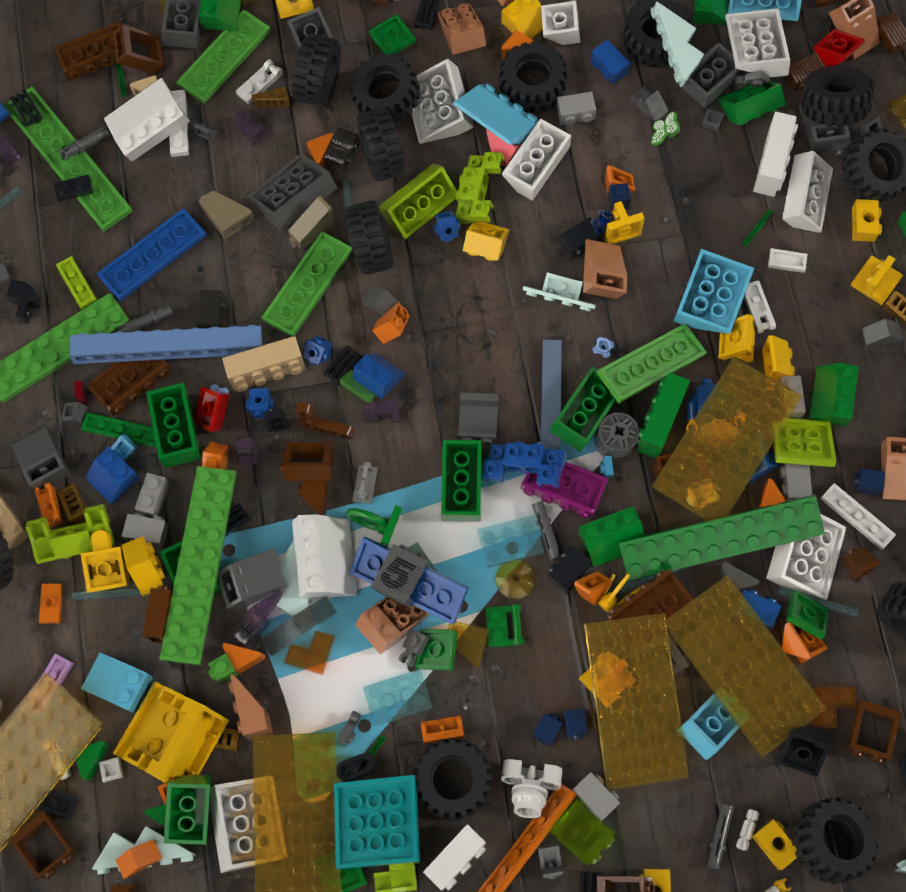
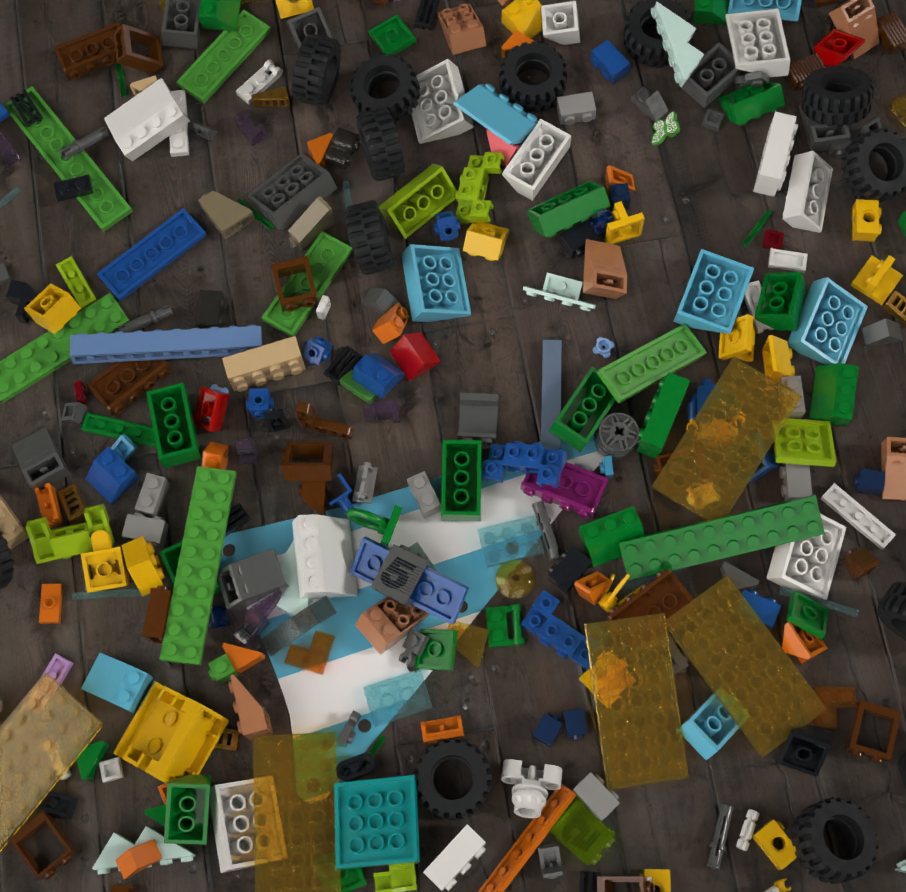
(52, 308): none -> yellow brick
(218, 617): none -> clear blue brick
(262, 220): none -> green piece
(289, 268): none -> reddish brown window
(323, 307): none -> white tile
(343, 500): none -> blue bracket
(414, 355): none -> red slope
(424, 494): none -> light grey brick
(435, 283): none -> medium azure slope
(555, 632): none -> blue bracket
(568, 208): none -> green brick
(771, 494): orange slope -> none
(773, 239): none -> dark red tile
(781, 300): none -> green slope
(827, 323): none -> medium azure slope

